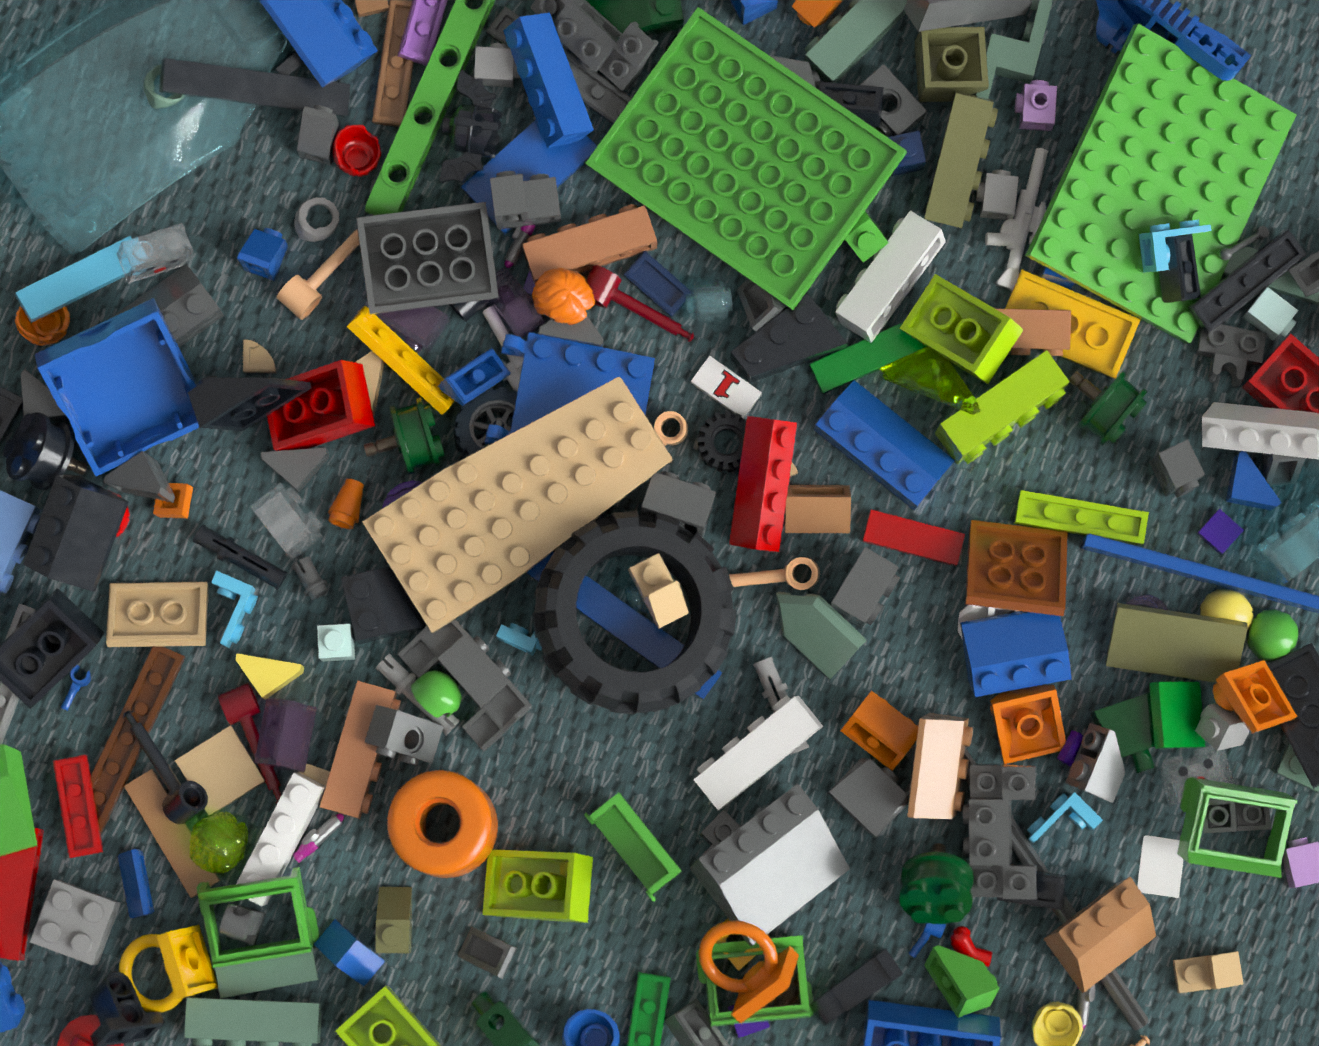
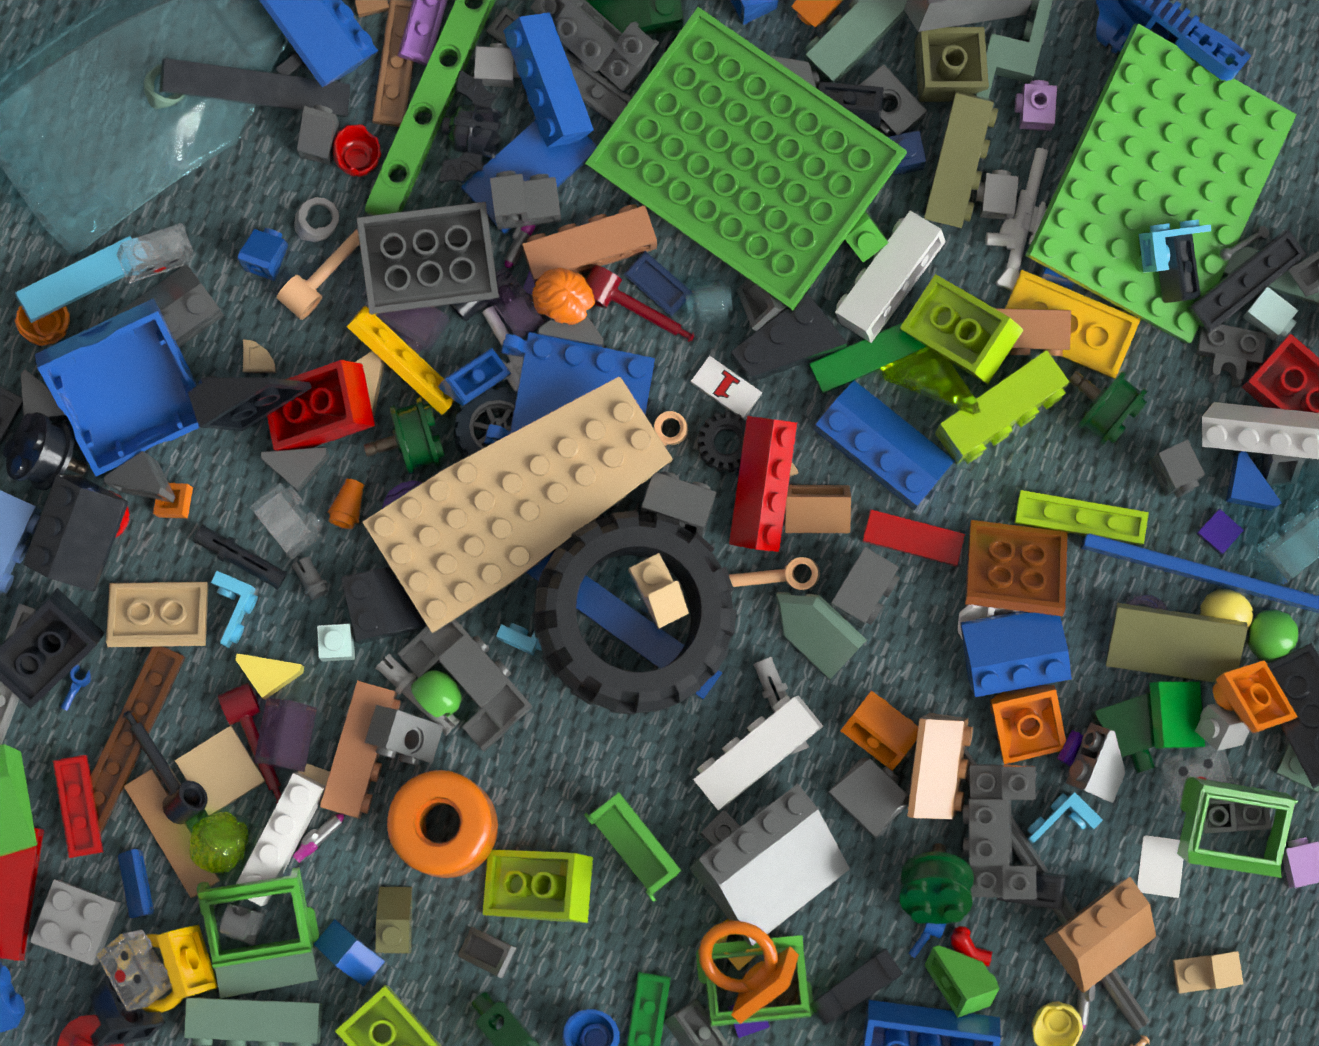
(134, 970): none -> clear brick

